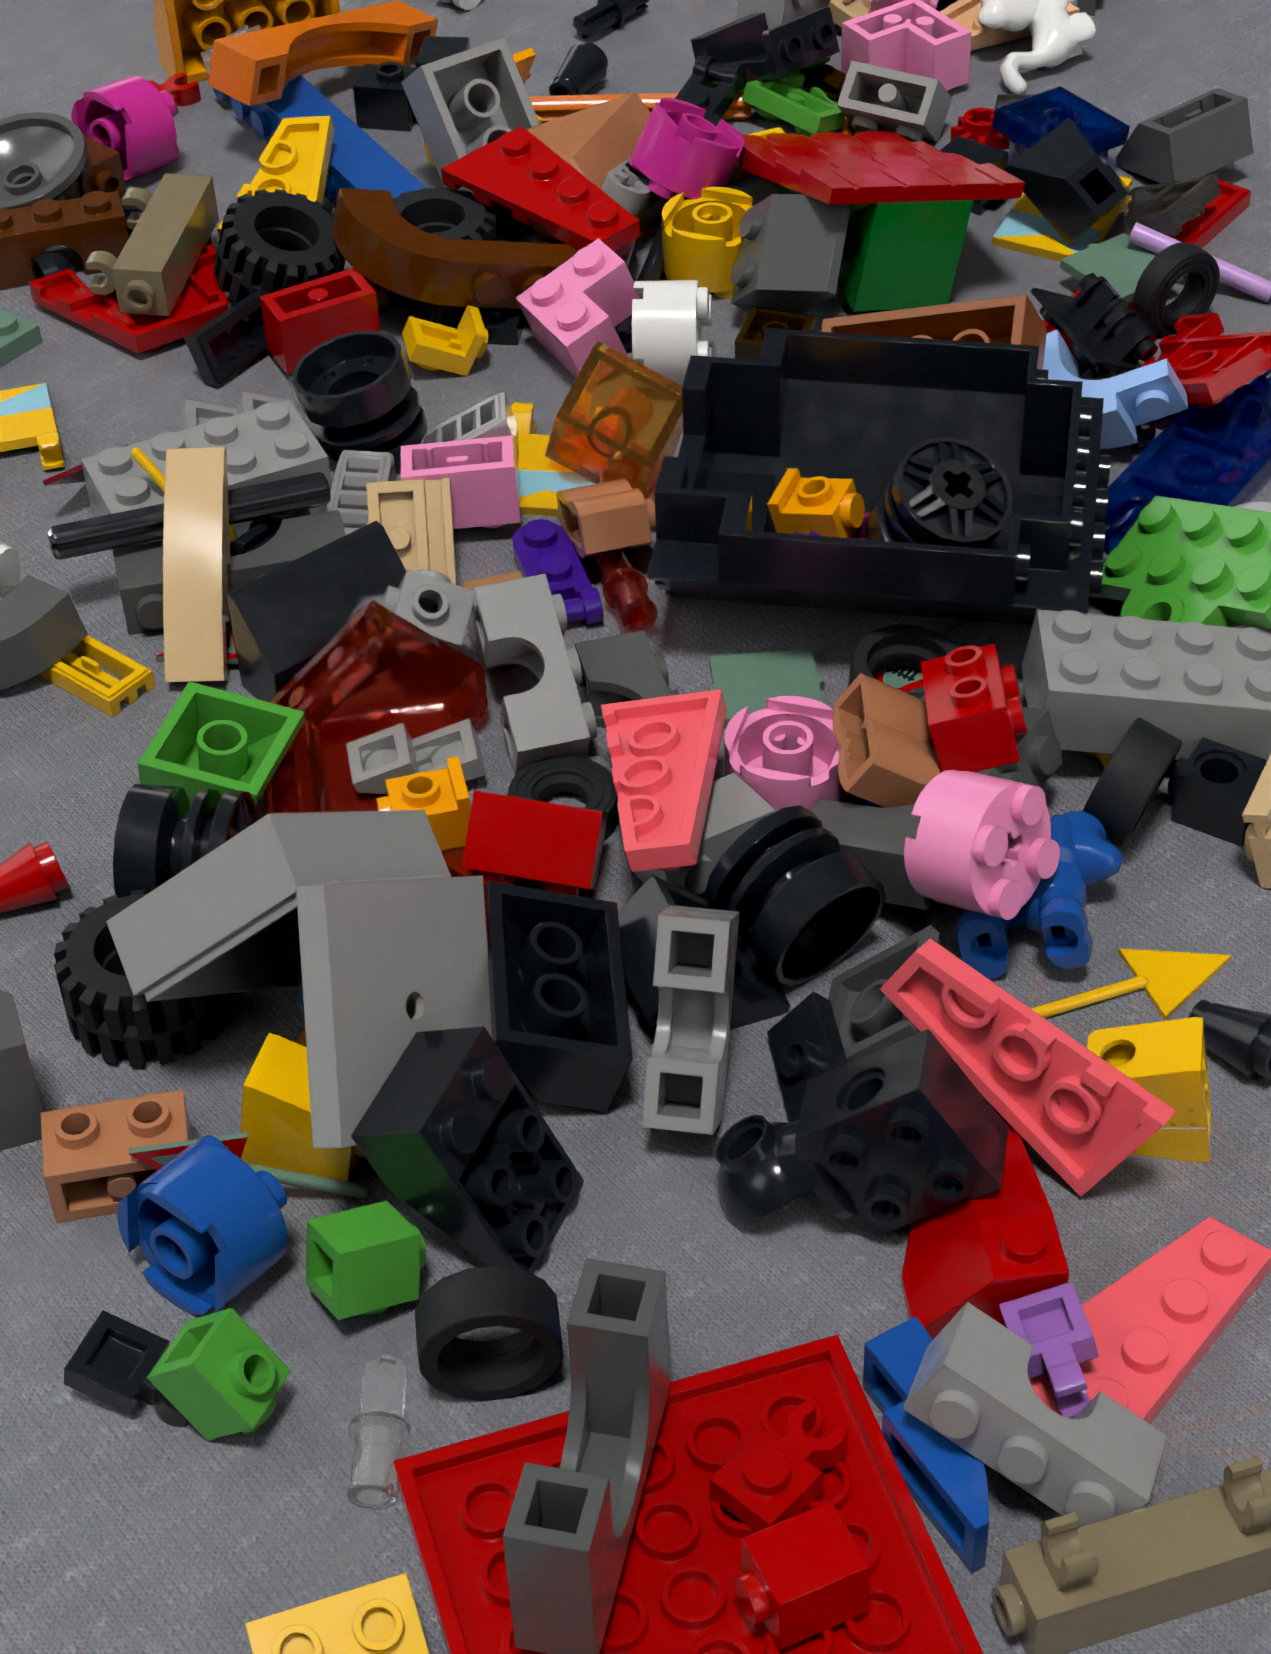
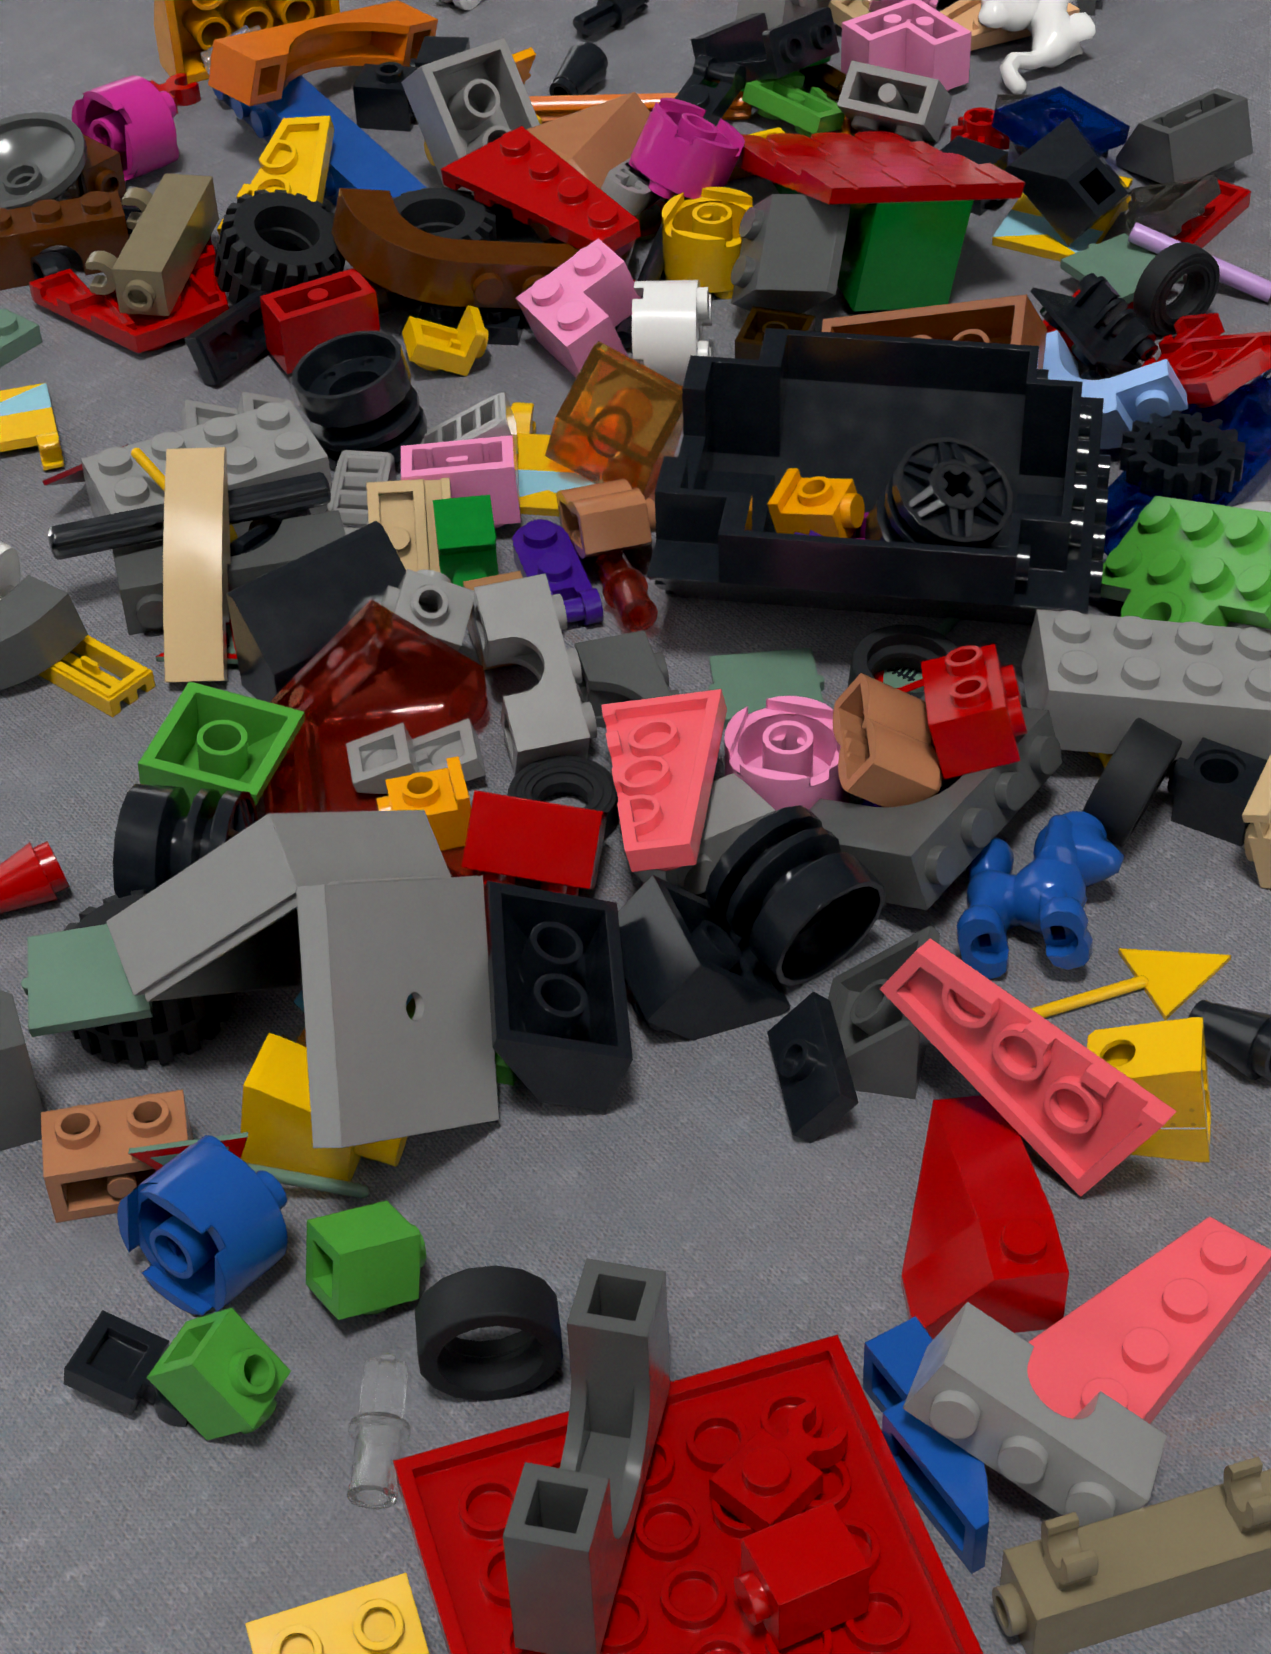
(78, 982): none -> sand green piece
(466, 538): none -> green slope
(469, 1148): black slope -> none
(693, 1022): light grey arch -> none
(872, 1141): black brick -> none
(980, 843): bright pink brick -> none
(1061, 1340): medium lavender plate -> none
(1182, 456): none -> black gear

